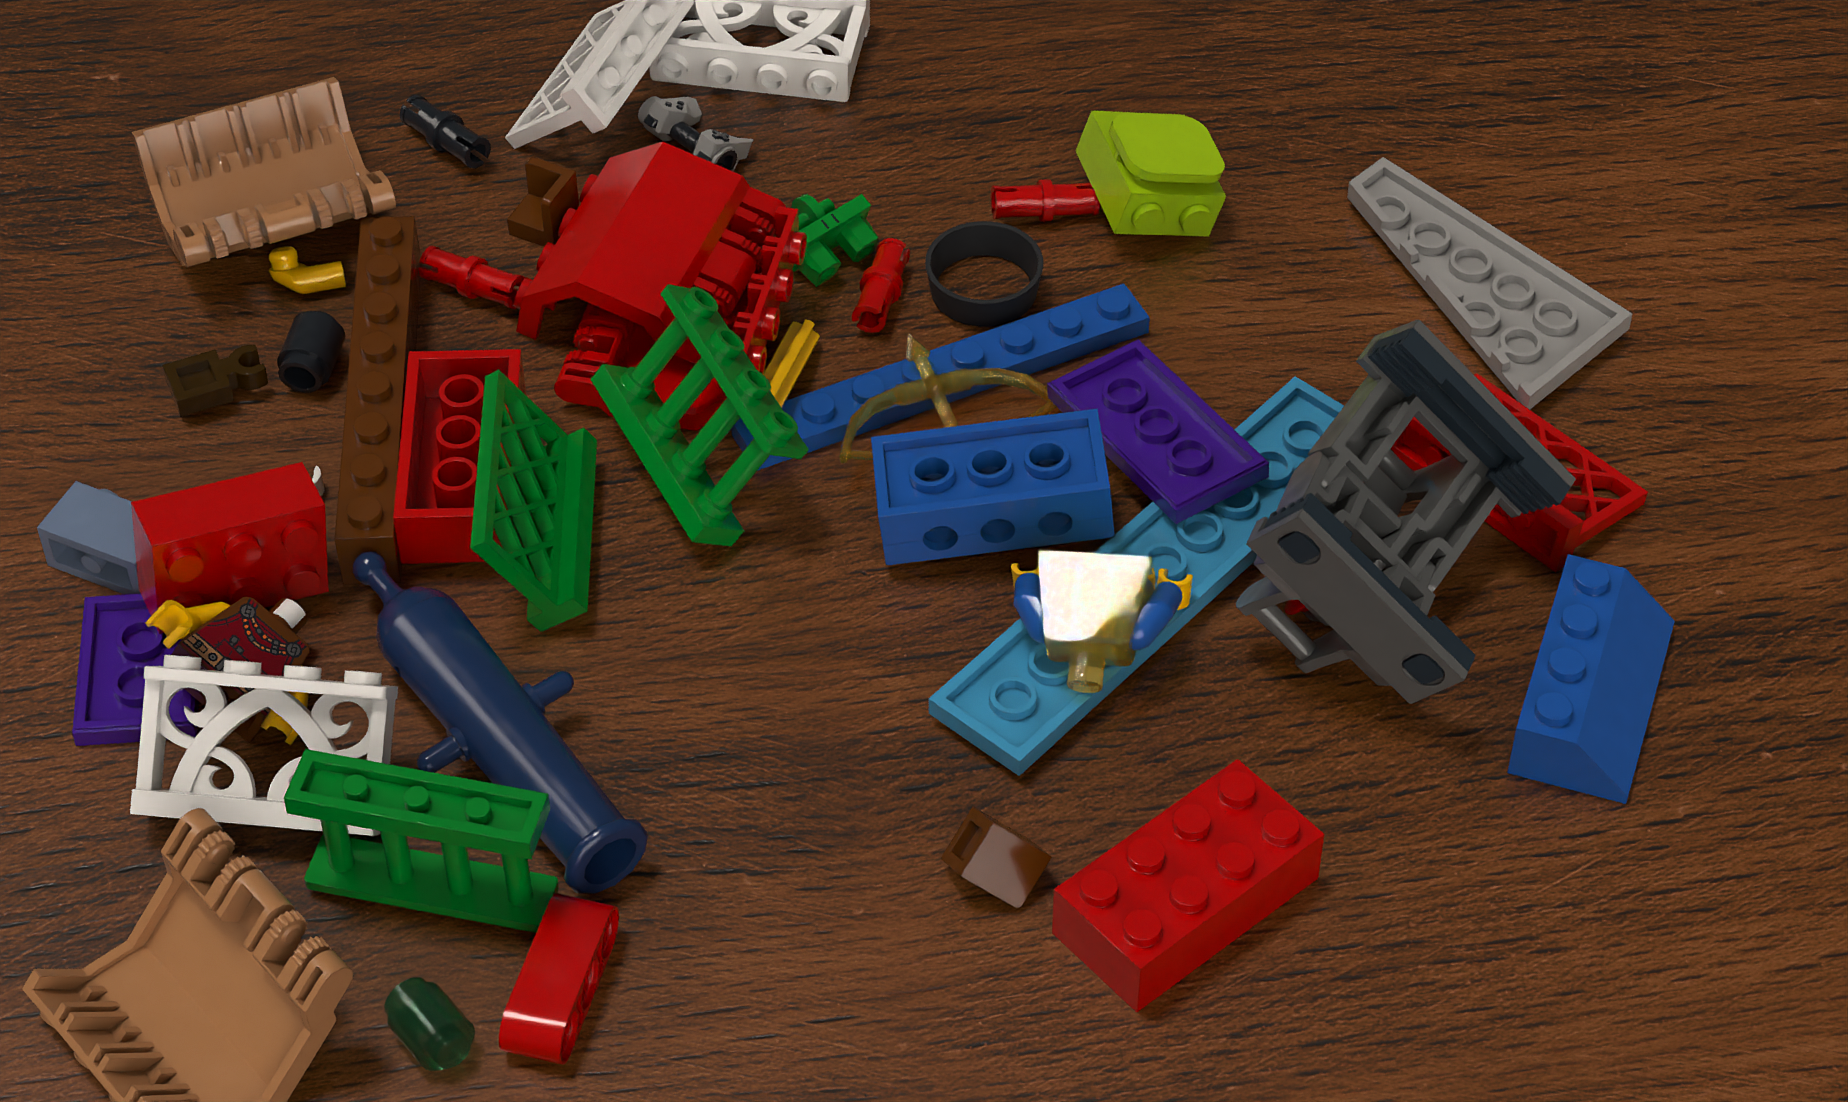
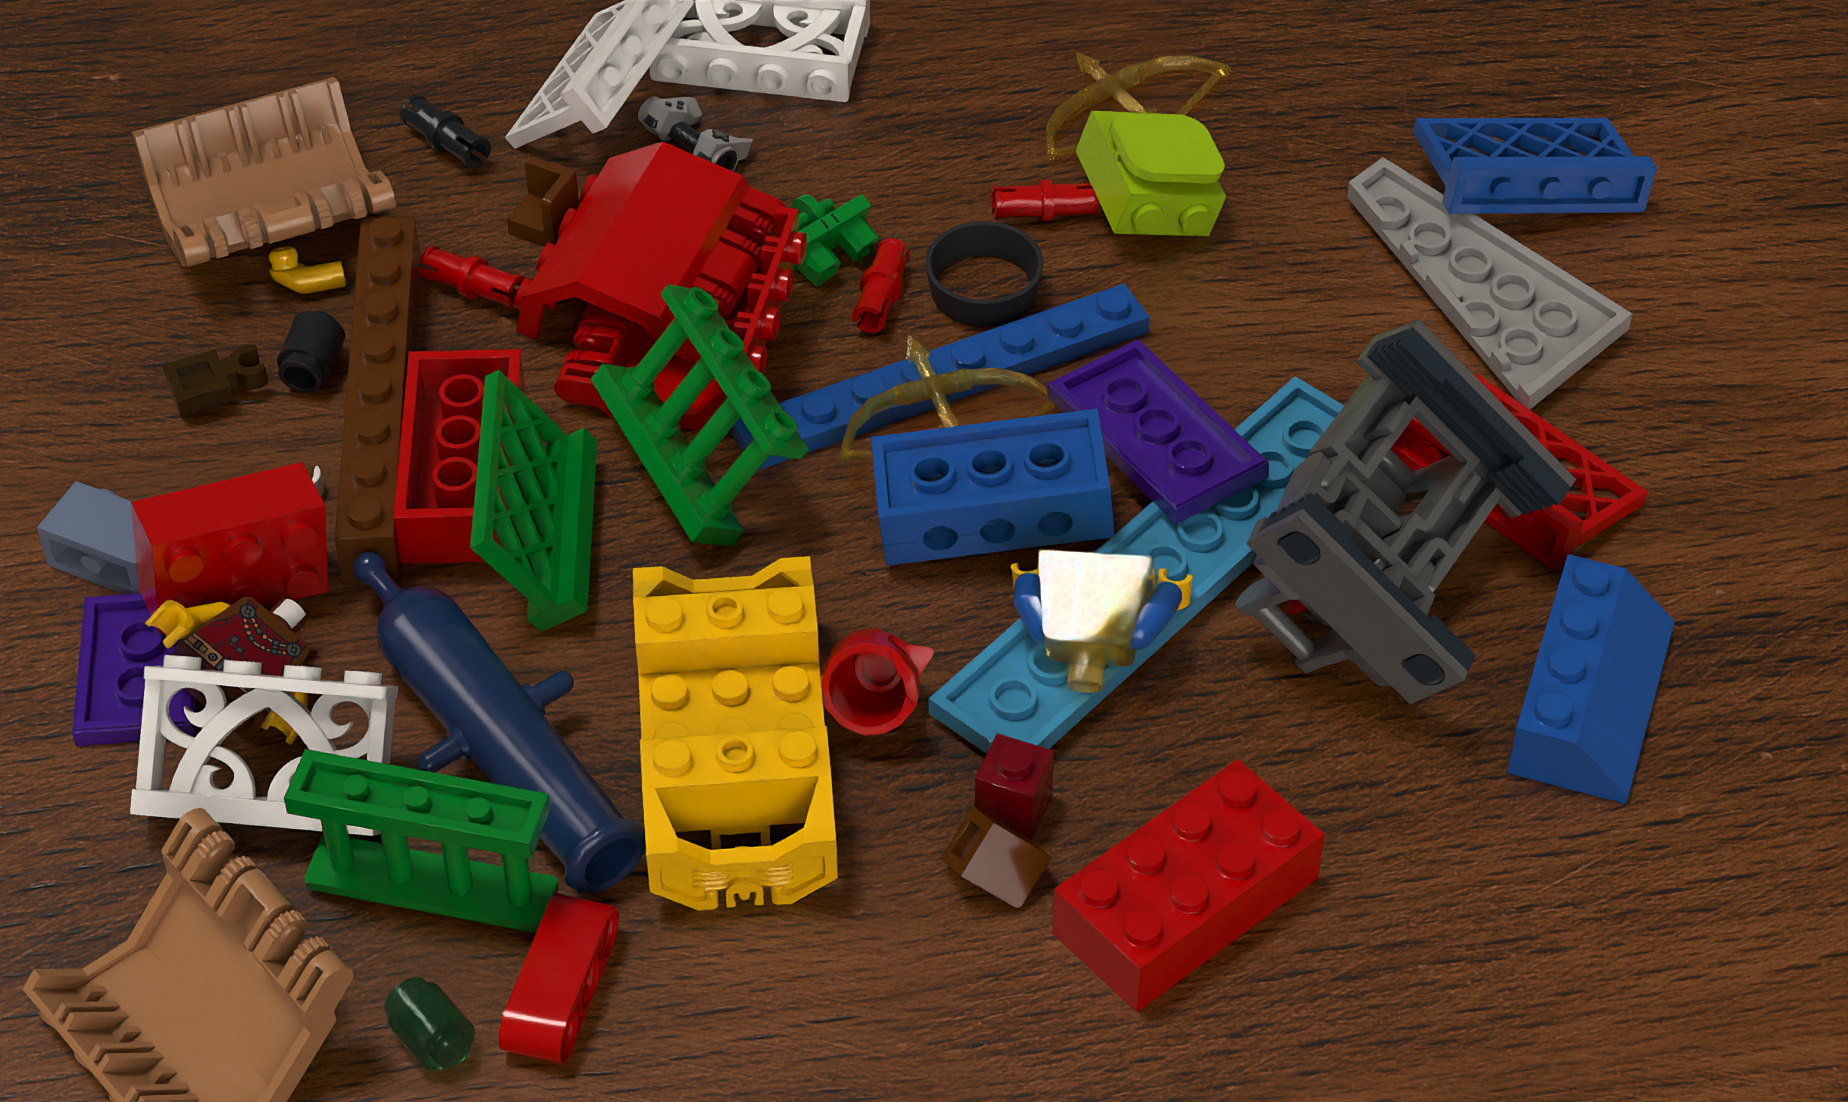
(733, 733): none -> yellow piece
(790, 358): yellow axle -> none
(872, 680): none -> red piece
(1015, 783): none -> dark red brick
(1117, 84): none -> clear yellow piece
(1523, 183): none -> blue fence

